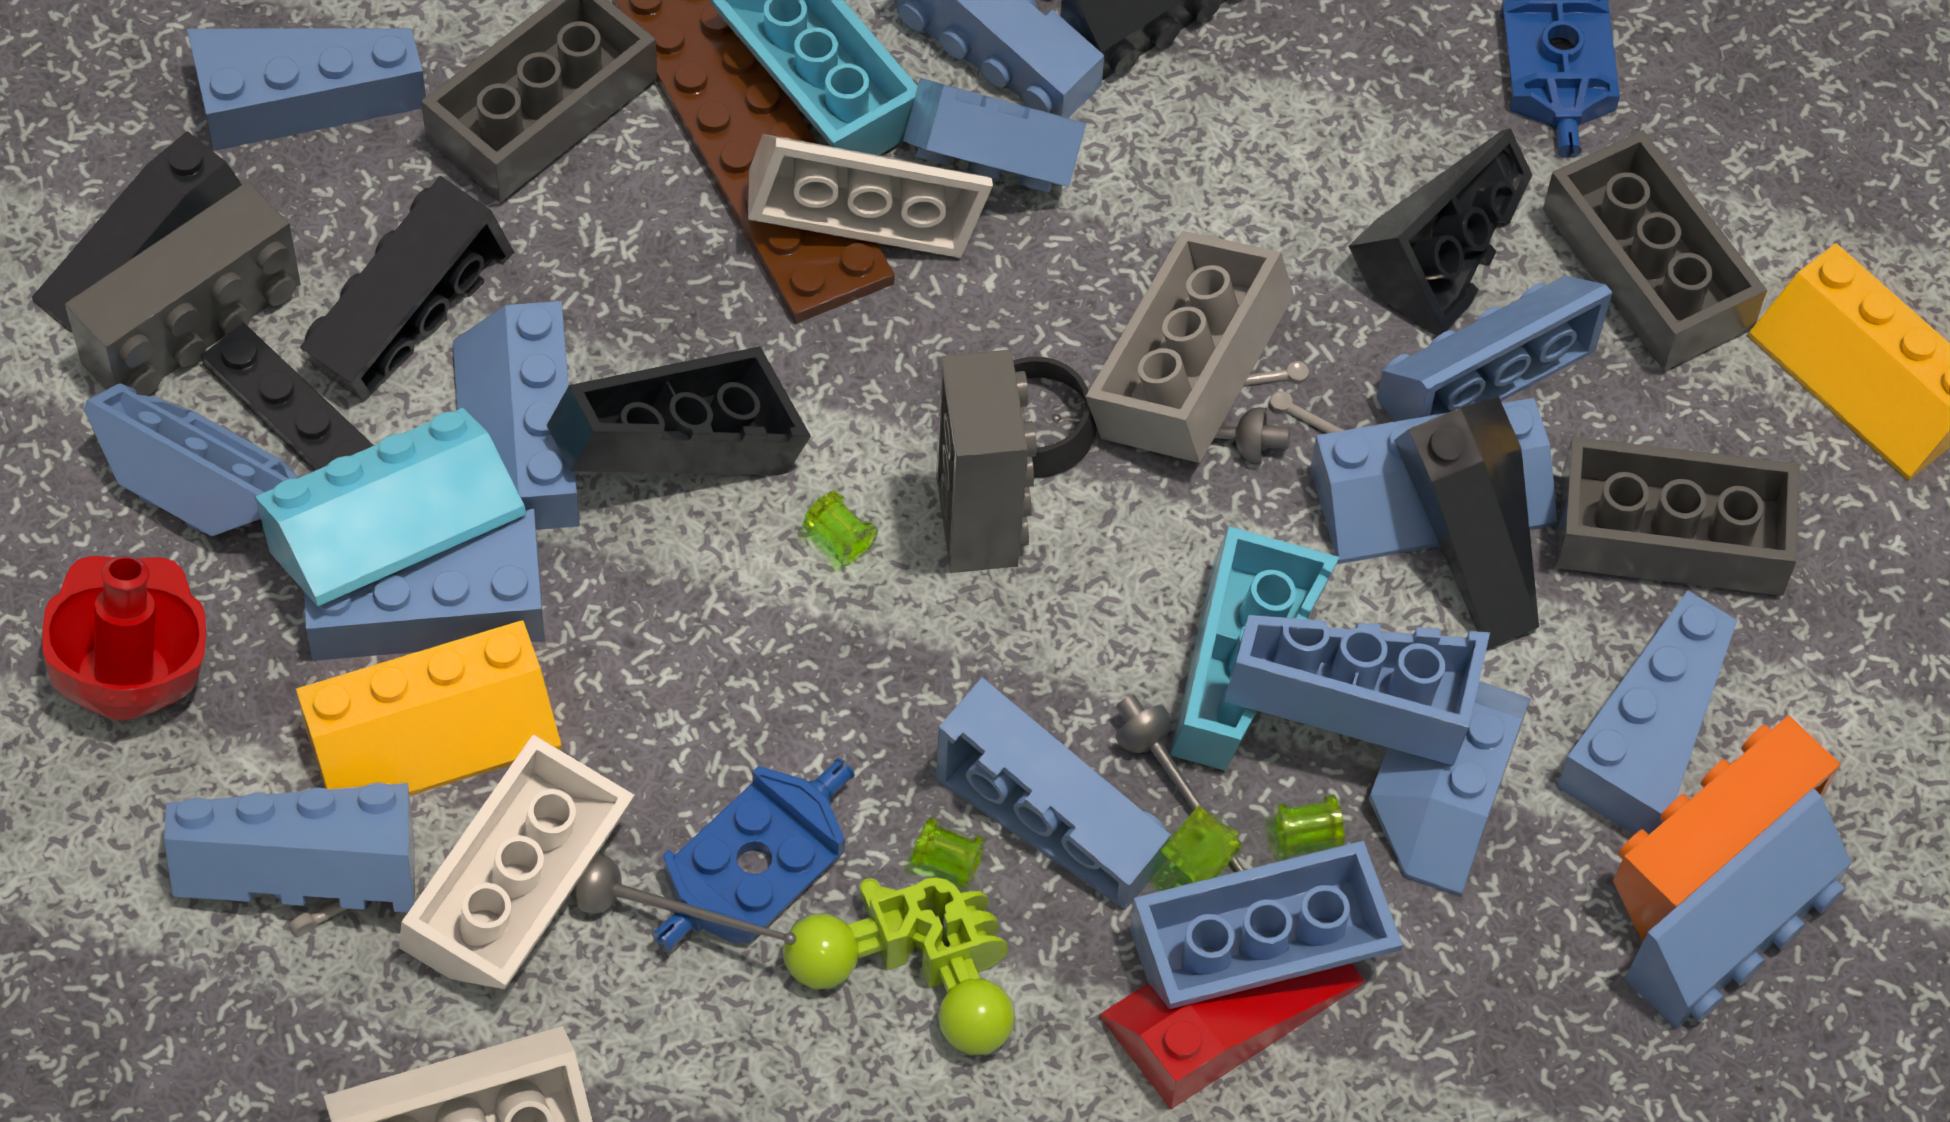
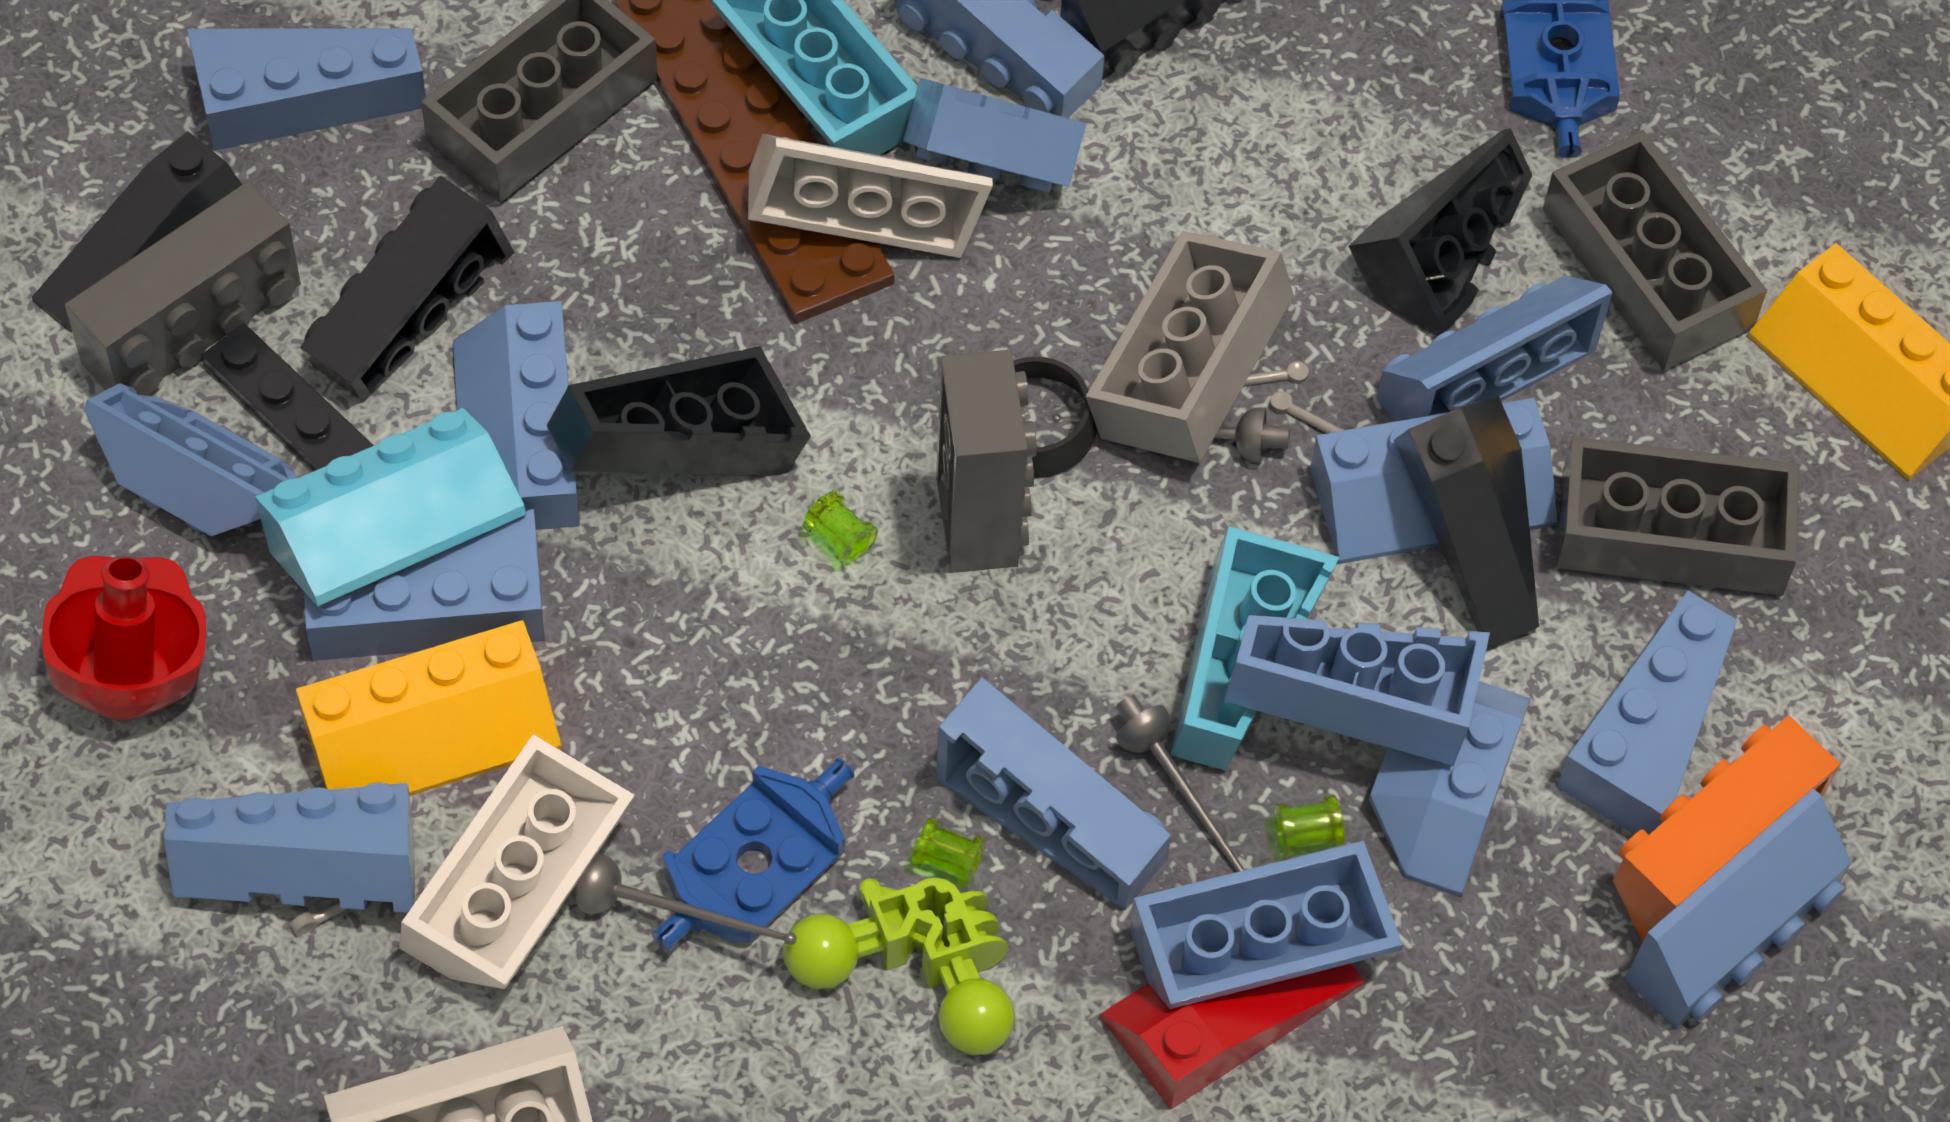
(1203, 845): clear neon green bracket -> none

